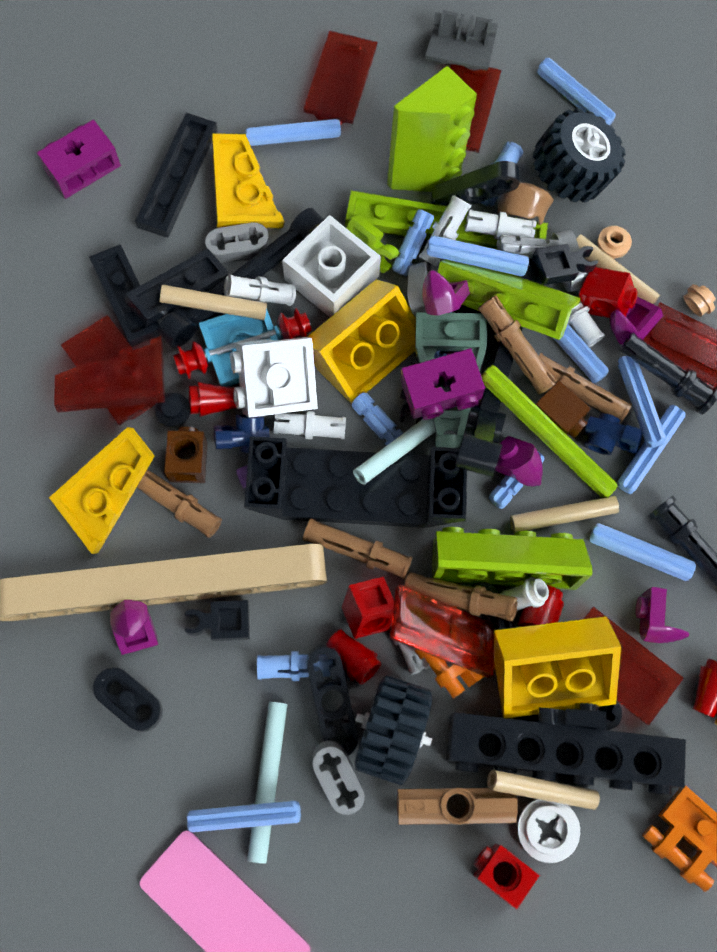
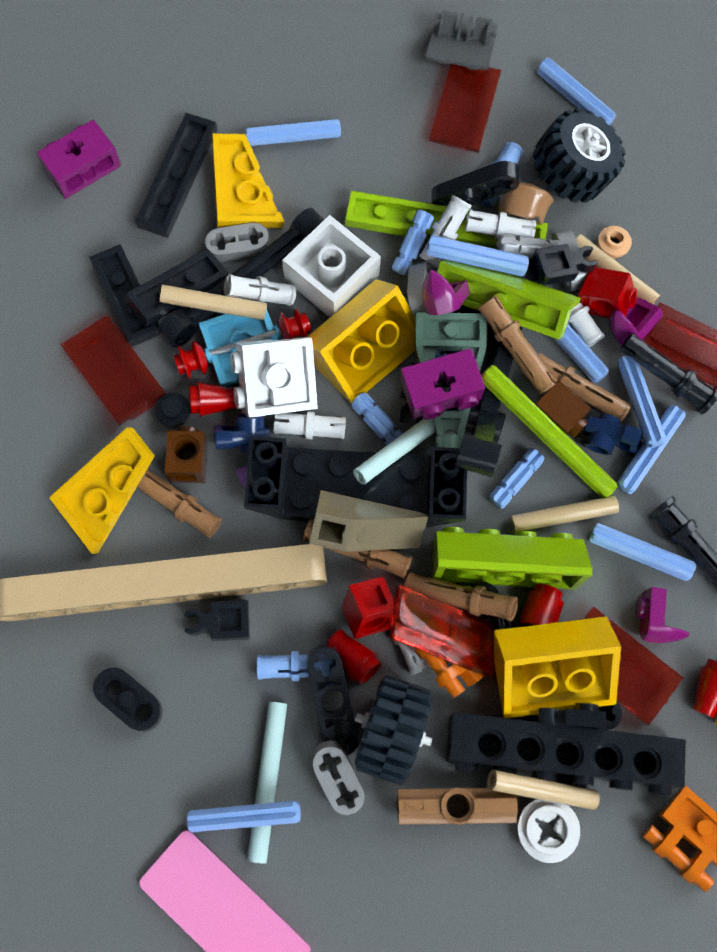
(124, 380): clear red wing -> none
(132, 626): magenta plate -> none
(340, 77): clear red piece -> none
(364, 525): none -> dark tan slope
(371, 237): lime plate -> none
(430, 133): lime slope -> none
(520, 461): magenta plate -> none
(521, 880): red brick -> none
(531, 593): white pin -> none
(699, 300): light nougat plate -> none

